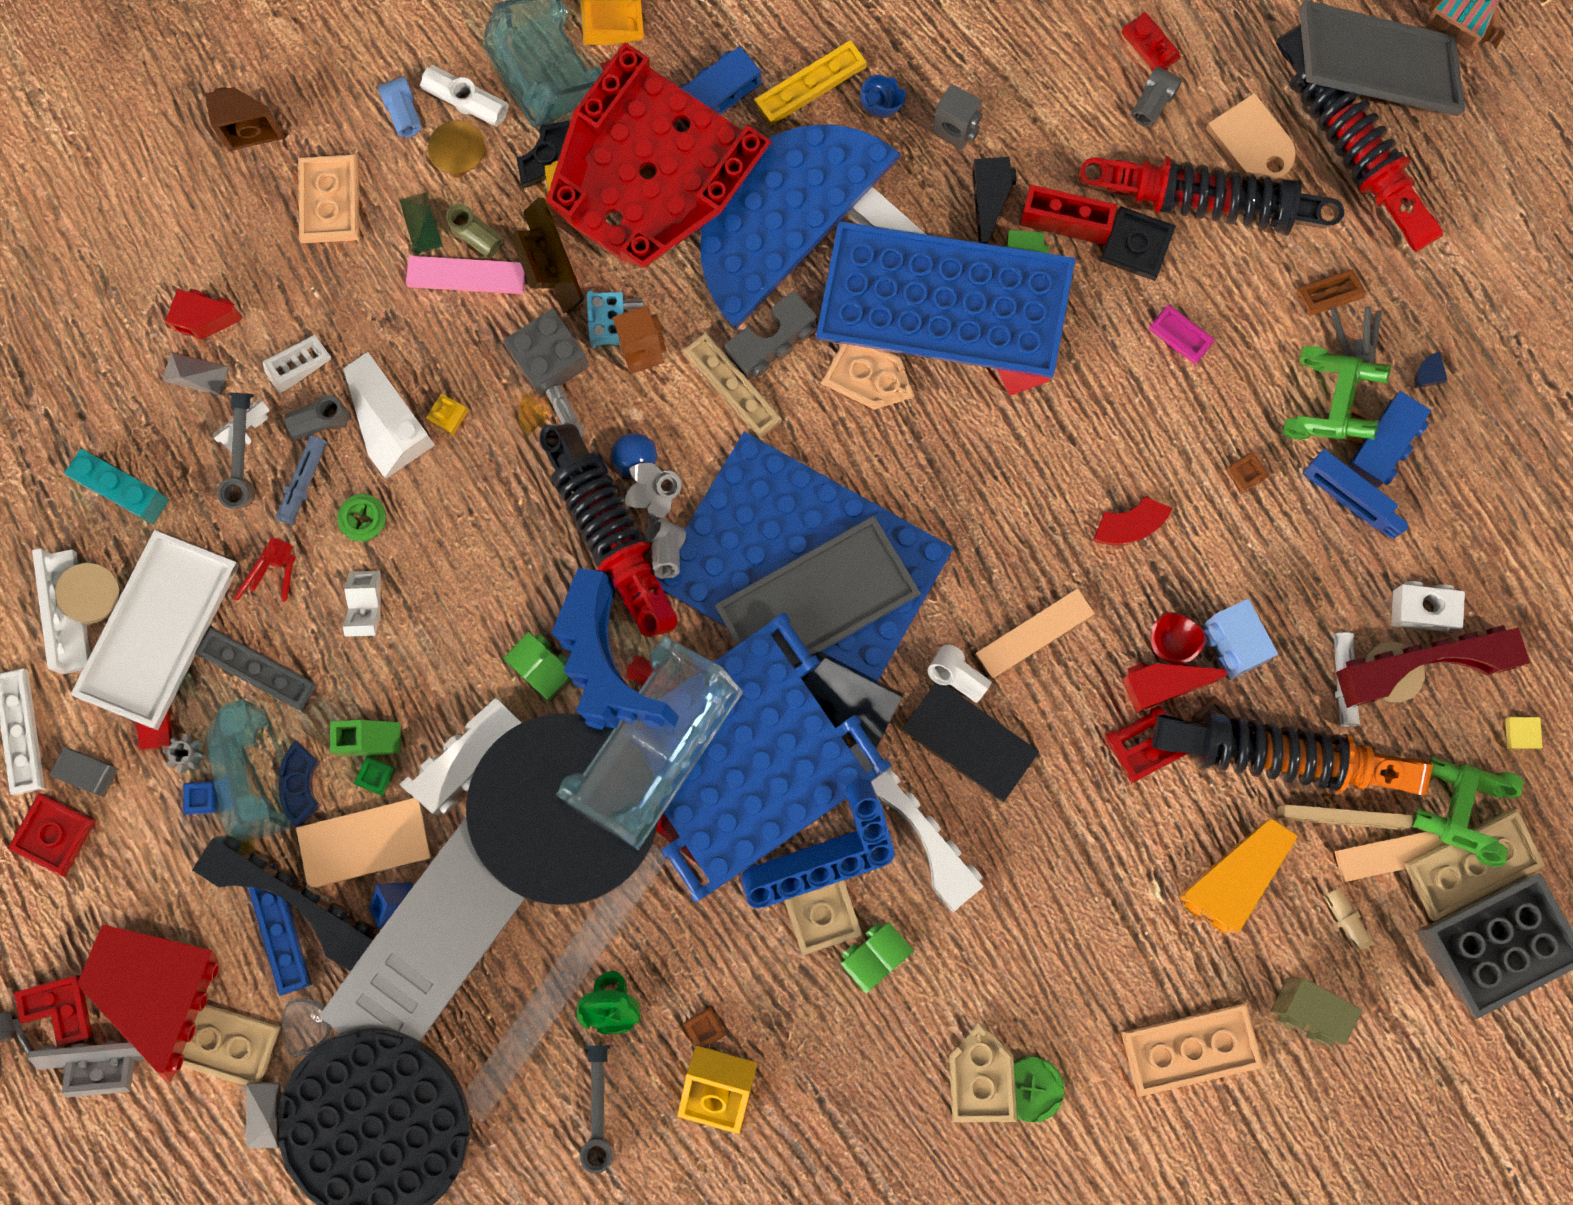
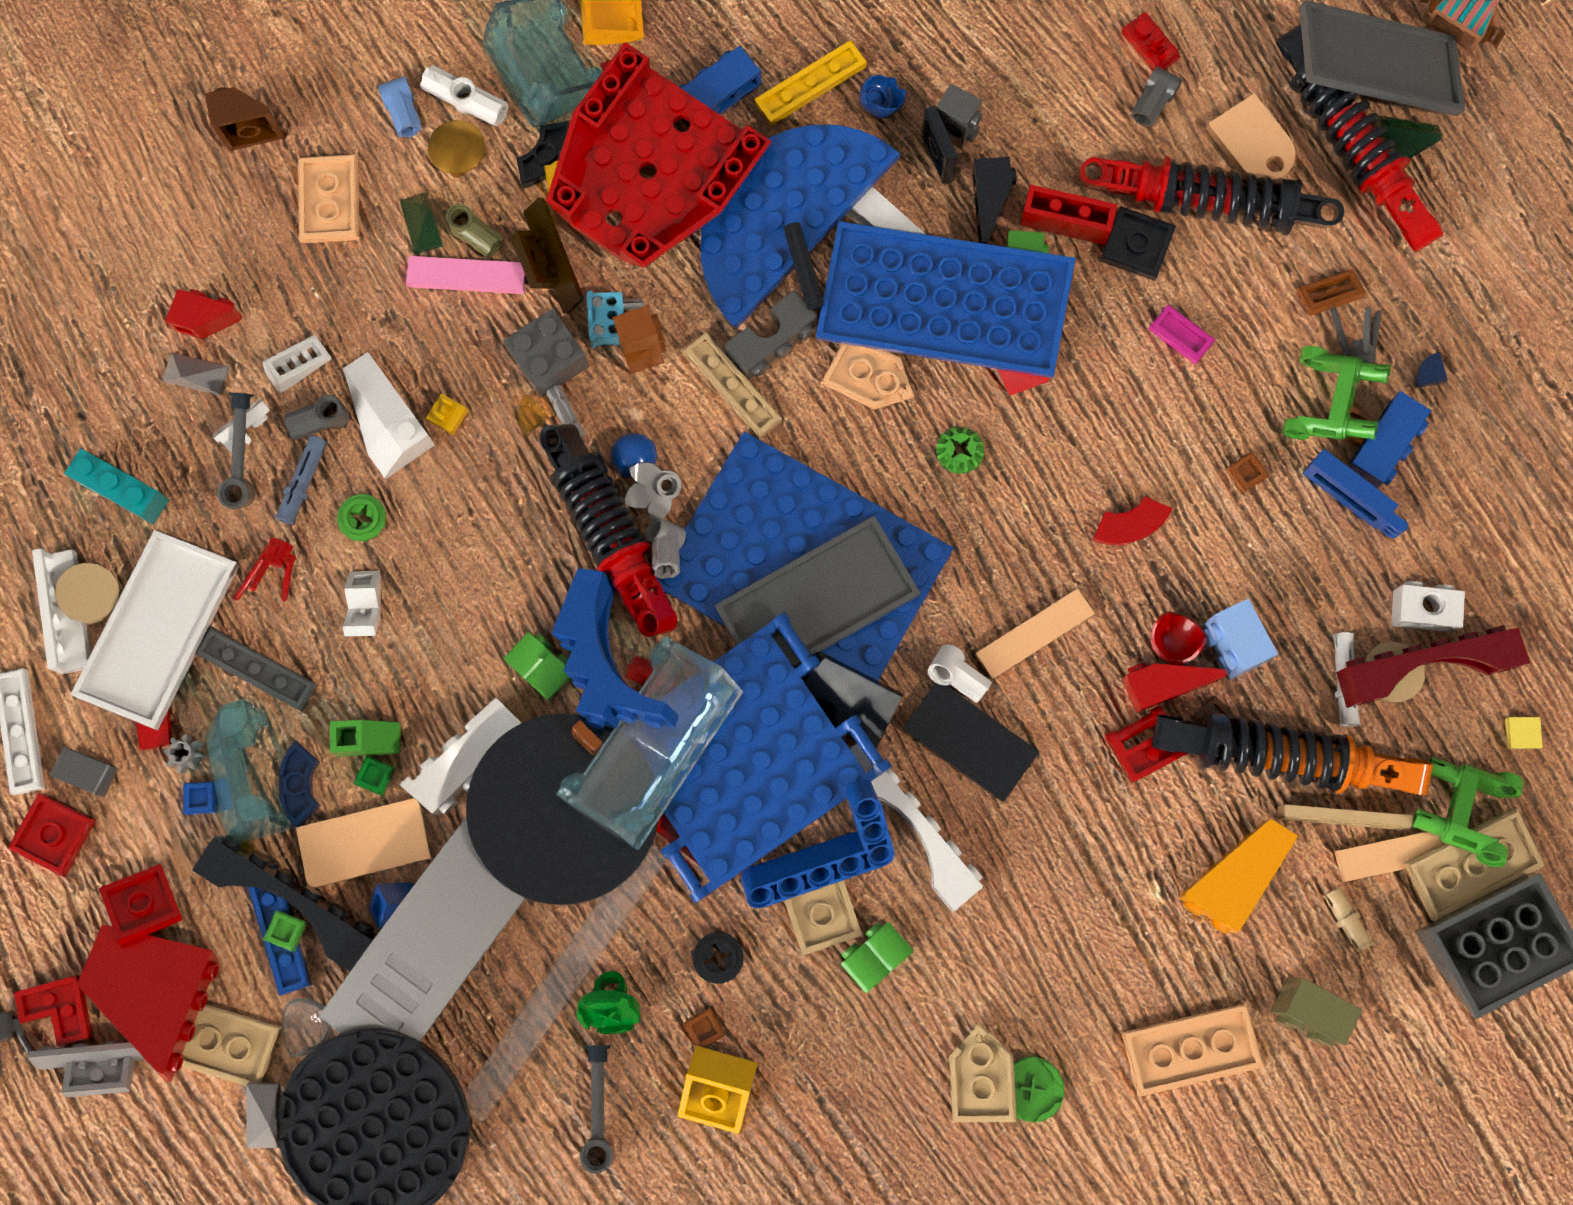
(140, 904): none -> red tile
(285, 930): none -> bright green tile
(586, 738): none -> dark orange tile
(704, 951): none -> black gear
(803, 266): none -> black axle
(939, 145): none -> black tile
(961, 463): none -> bright green gear
(1410, 135): none -> clear green slope

